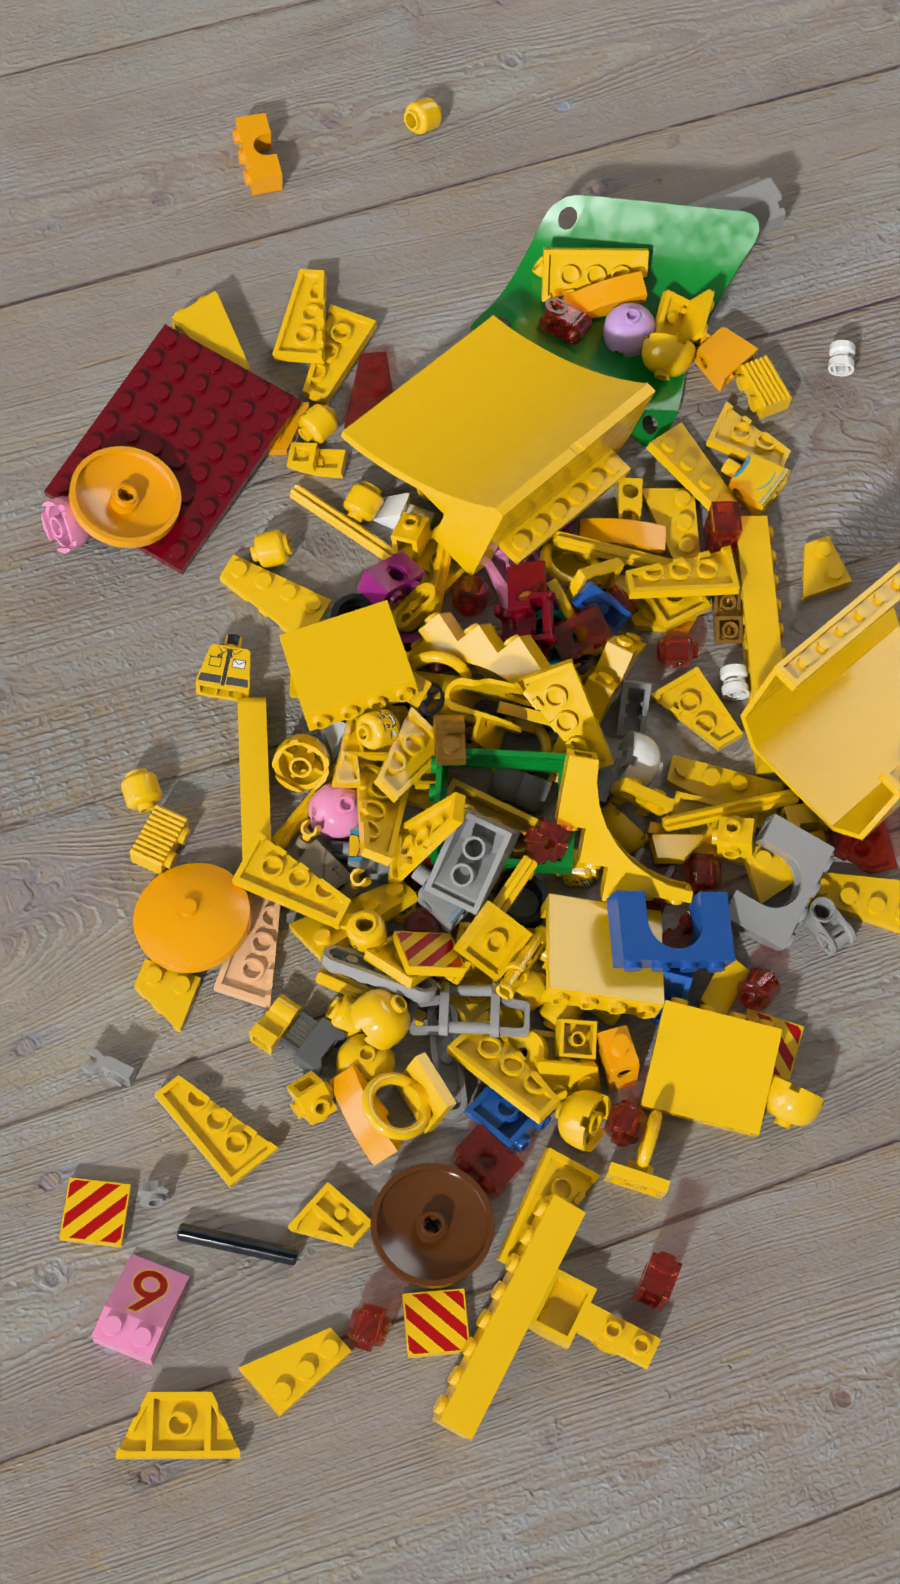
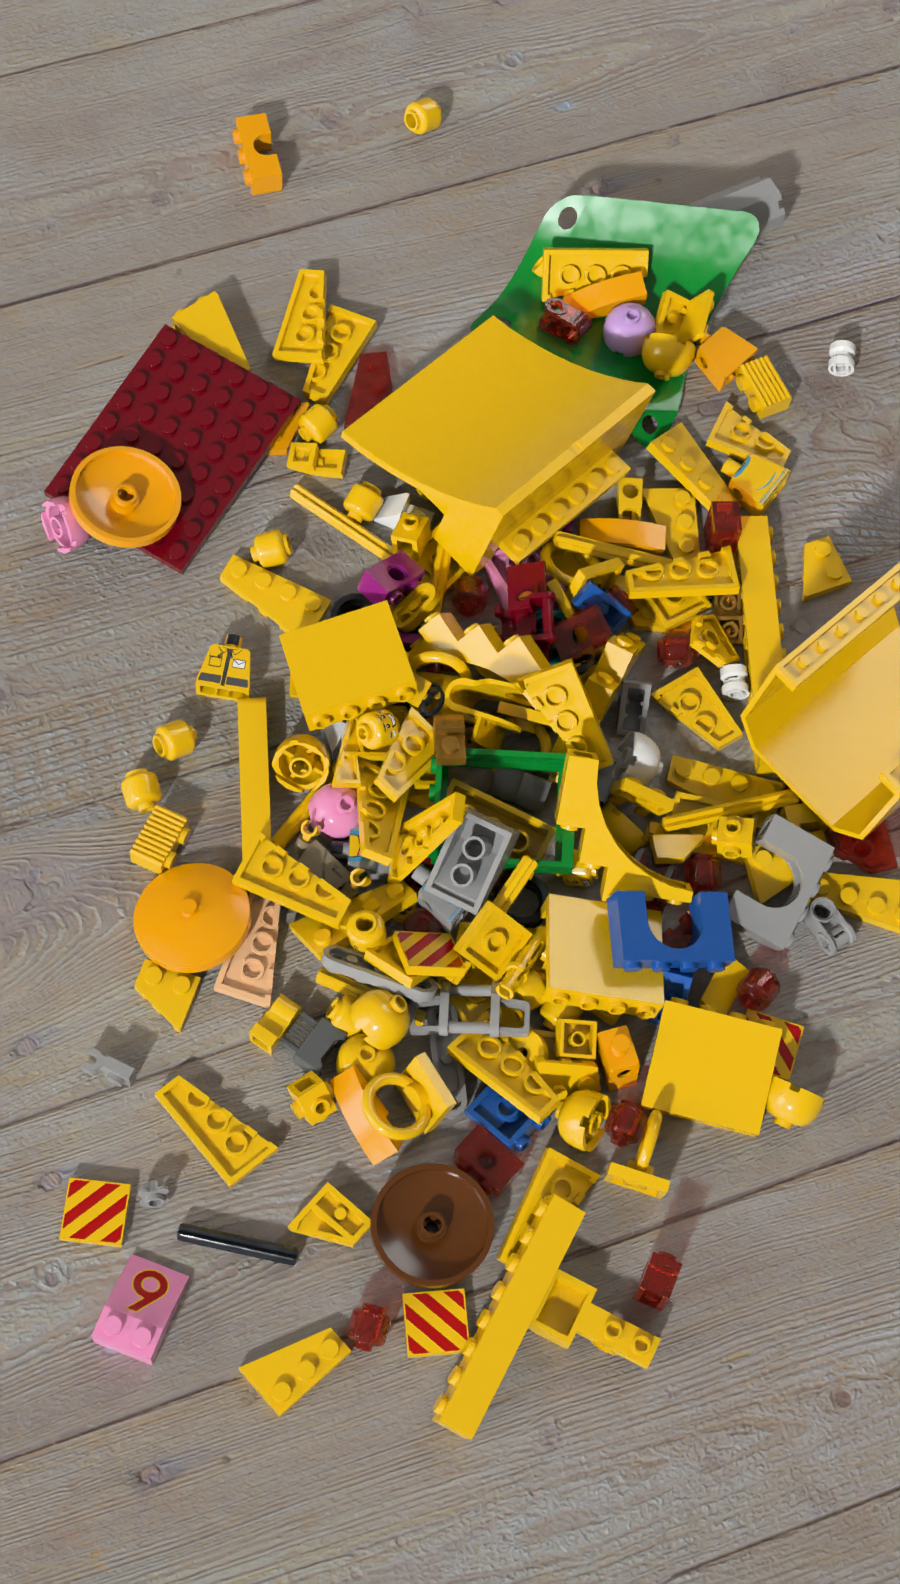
(174, 739): none -> yellow head
(178, 1428): yellow wing -> none
(556, 845): clear red brick -> none
(711, 641): none -> yellow plate

